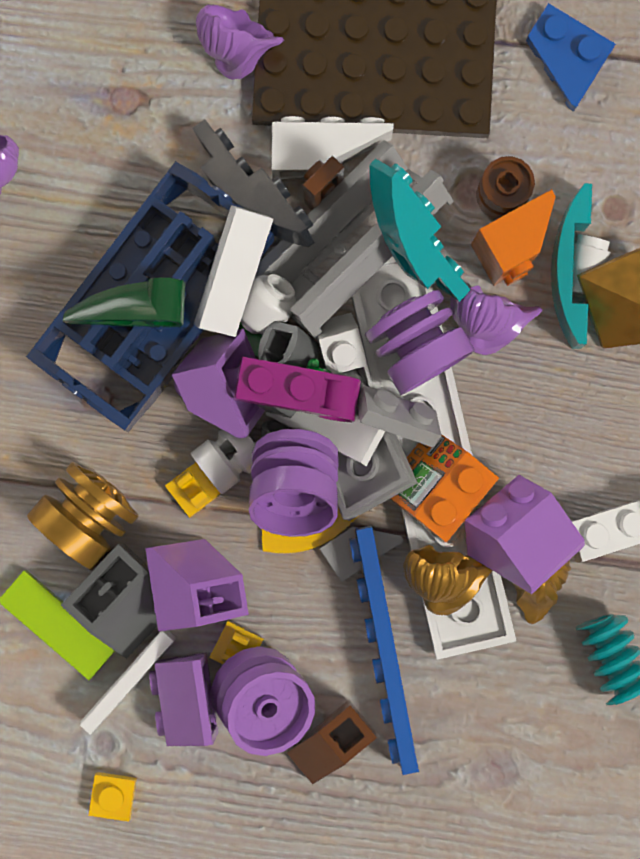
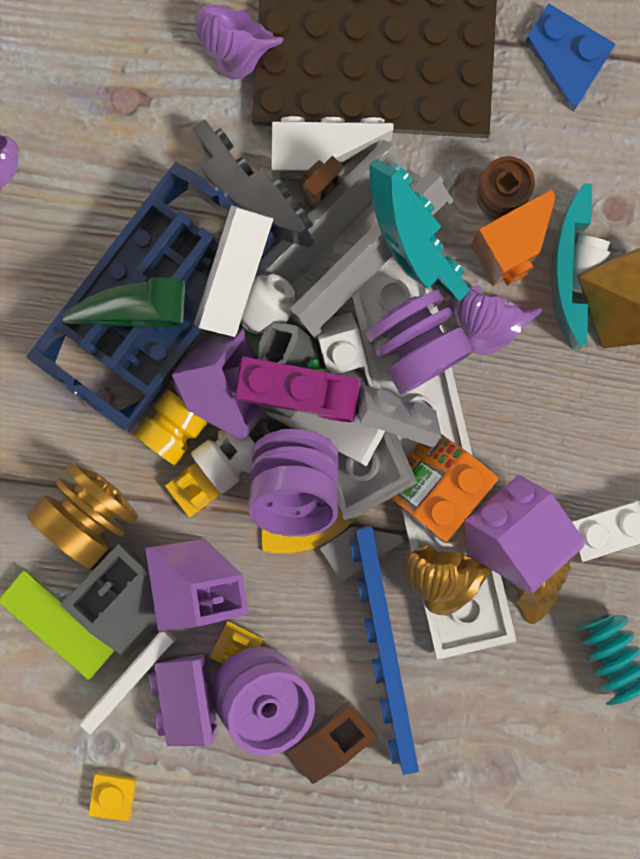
(170, 428): none -> yellow wheel

